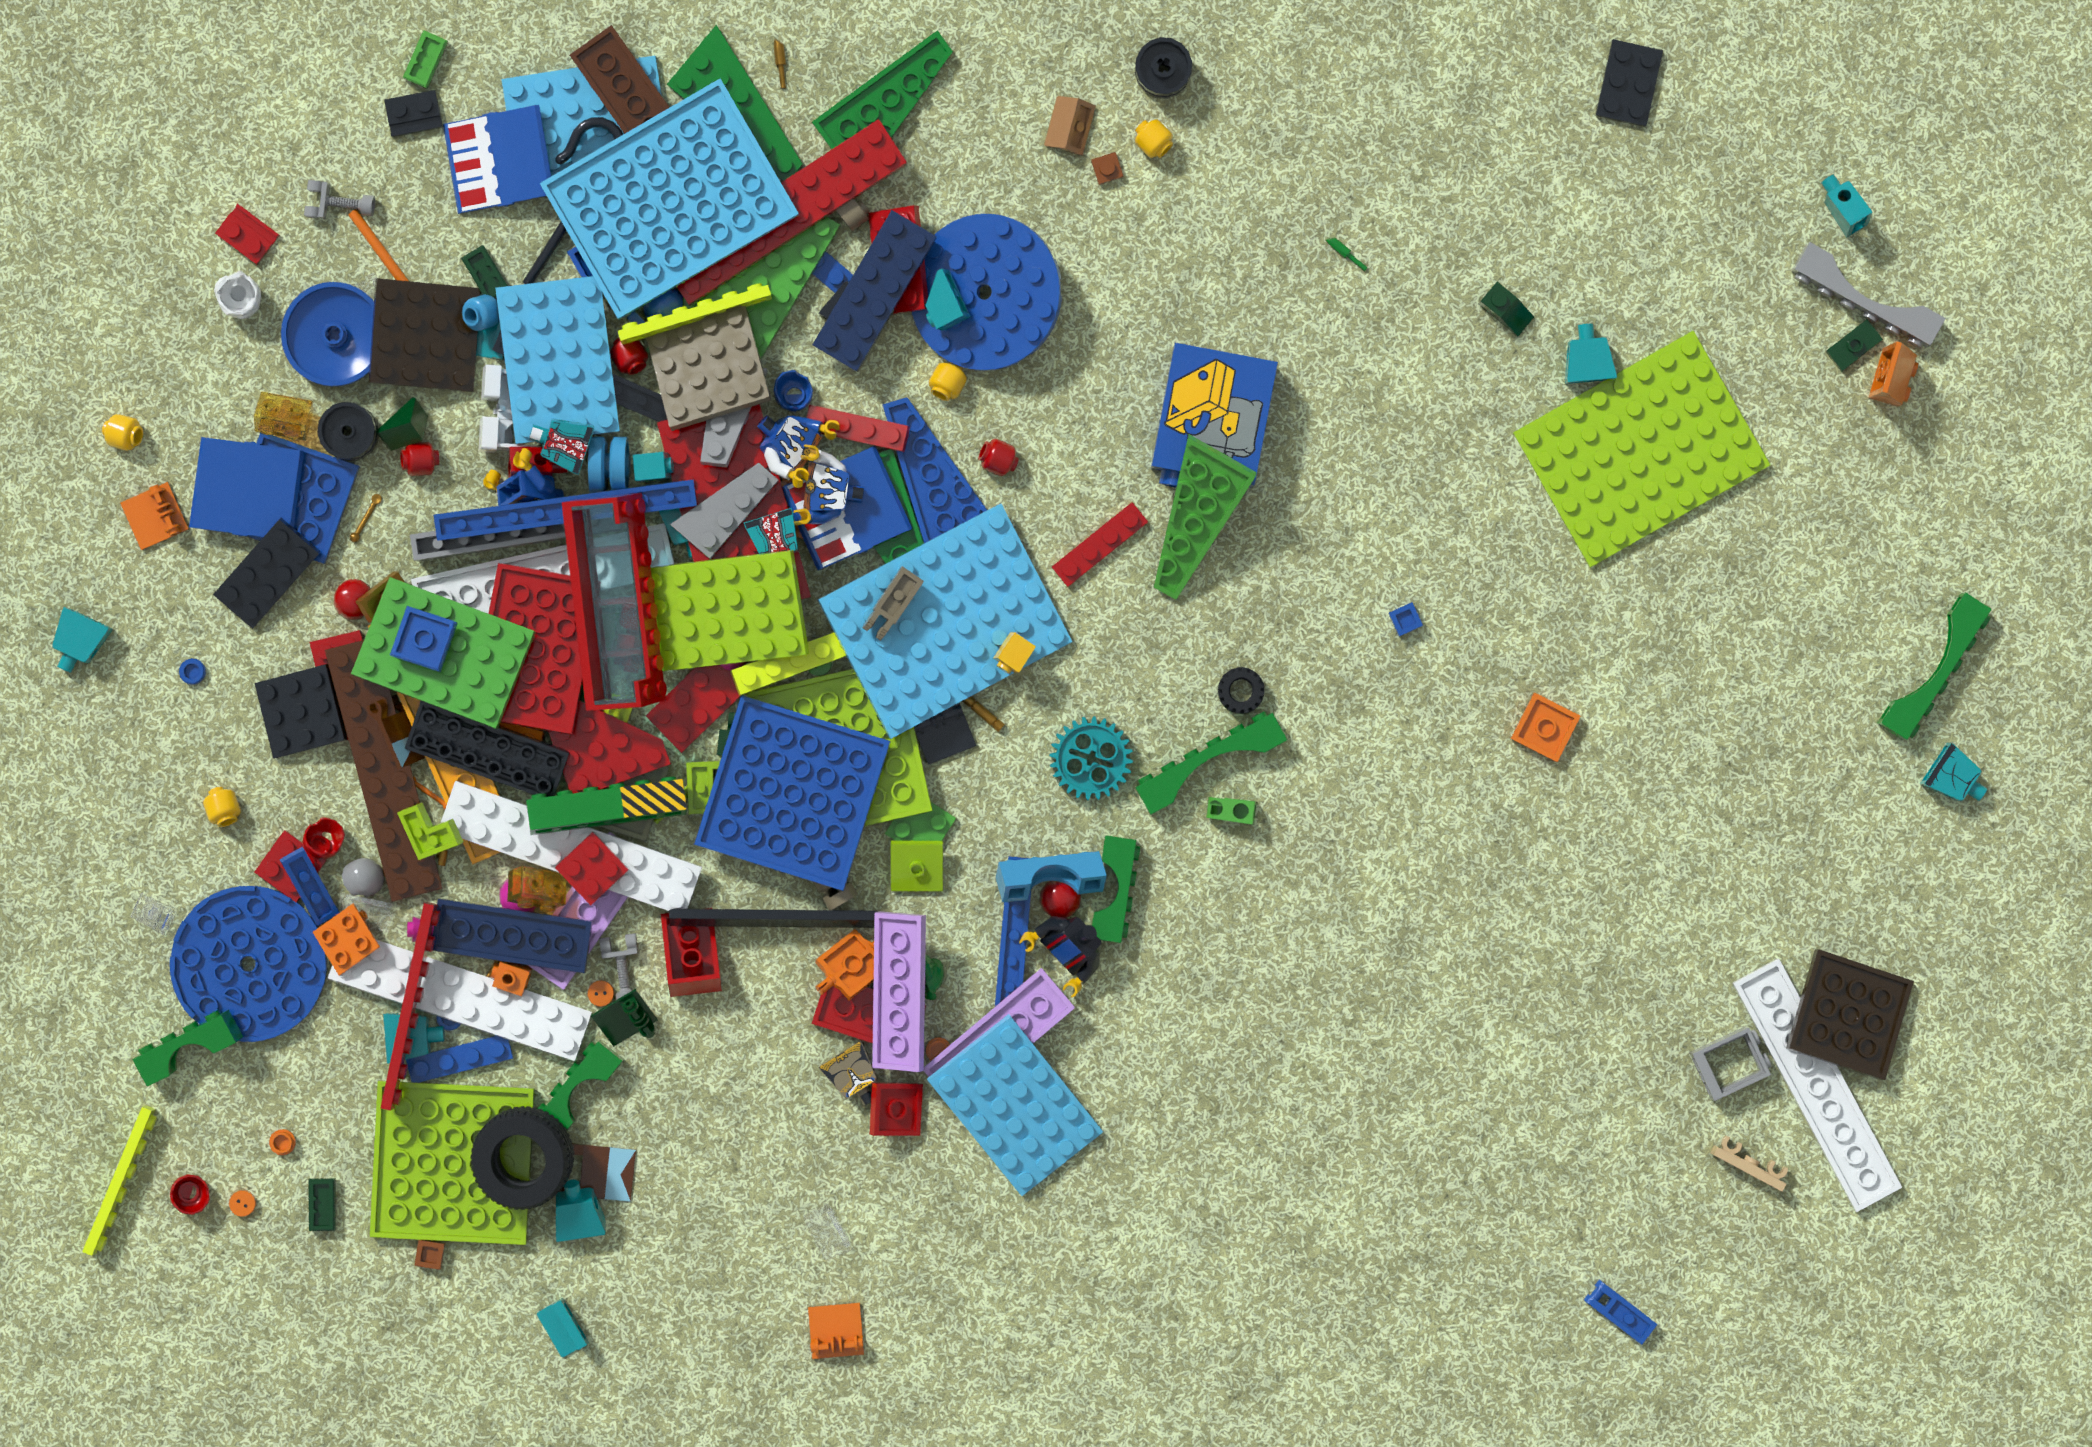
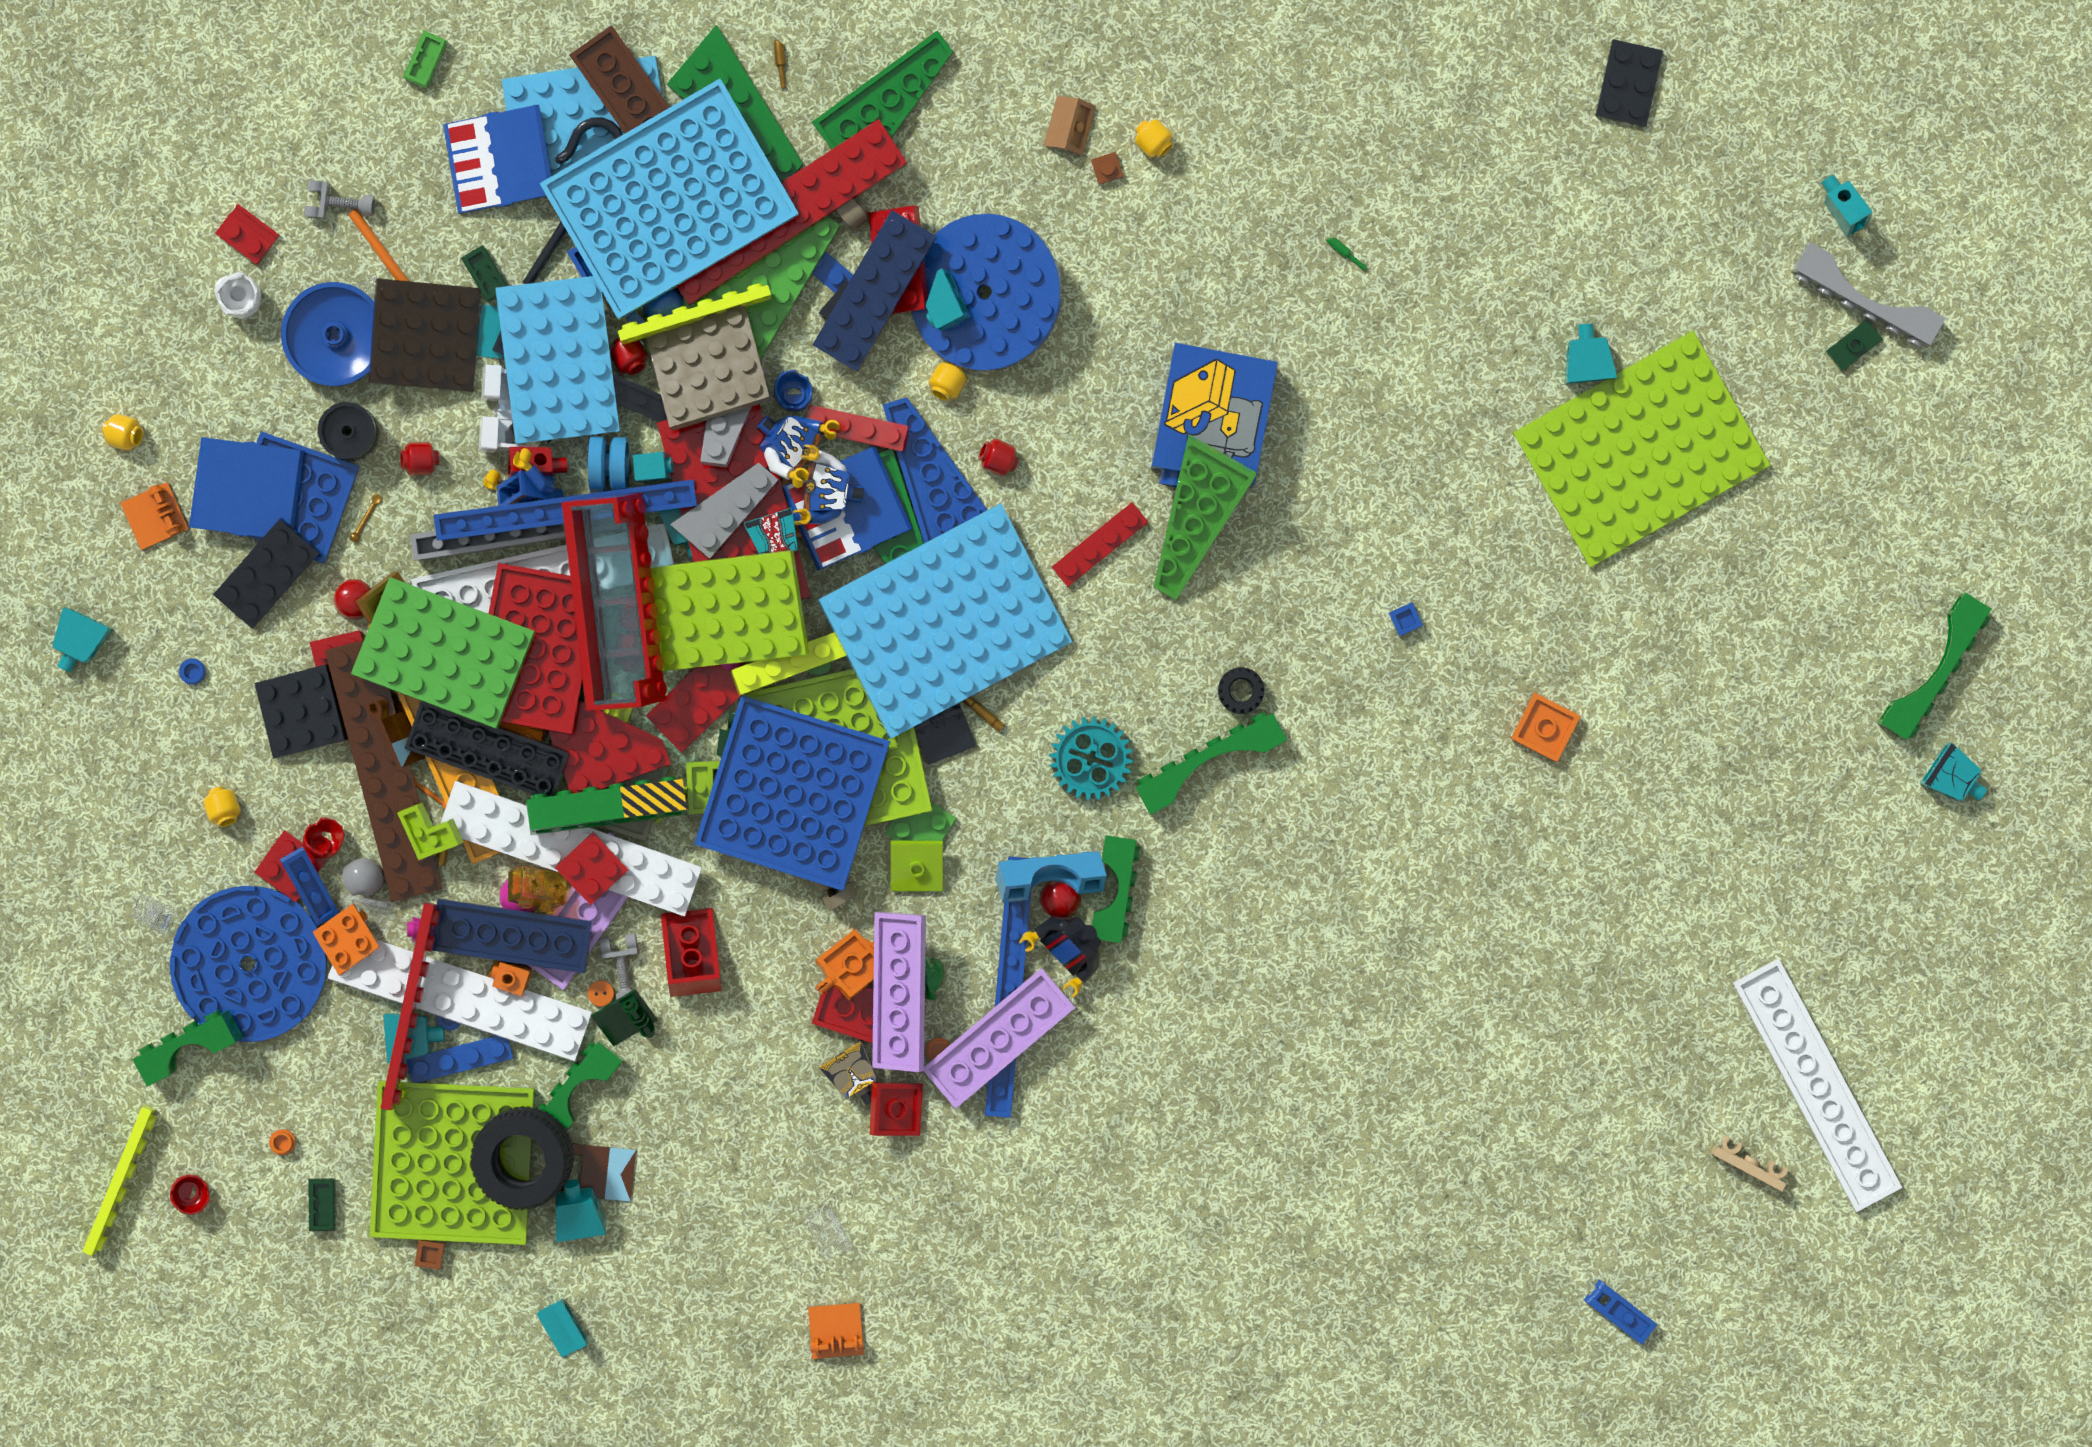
(242, 1203): orange tile -> none
(283, 416): clear yellow brick -> none
(405, 426): dark green slope -> none
(413, 113): black plate -> none
(423, 639): blue plate -> none
(480, 312): dark azure head -> none
(564, 442): torso -> none
(772, 918): black tile -> none
(894, 600): dark tan hinge -> none
(1013, 653): yellow brick -> none
(1015, 1105): medium azure plate -> none
(1168, 53): black wheel -> none
(1231, 810): bright green leg -> none
(1506, 308): dark green slope -> none
(1707, 1076): light grey window -> none
(1850, 1014): dark brown plate -> none
(1893, 374): orange slope -> none

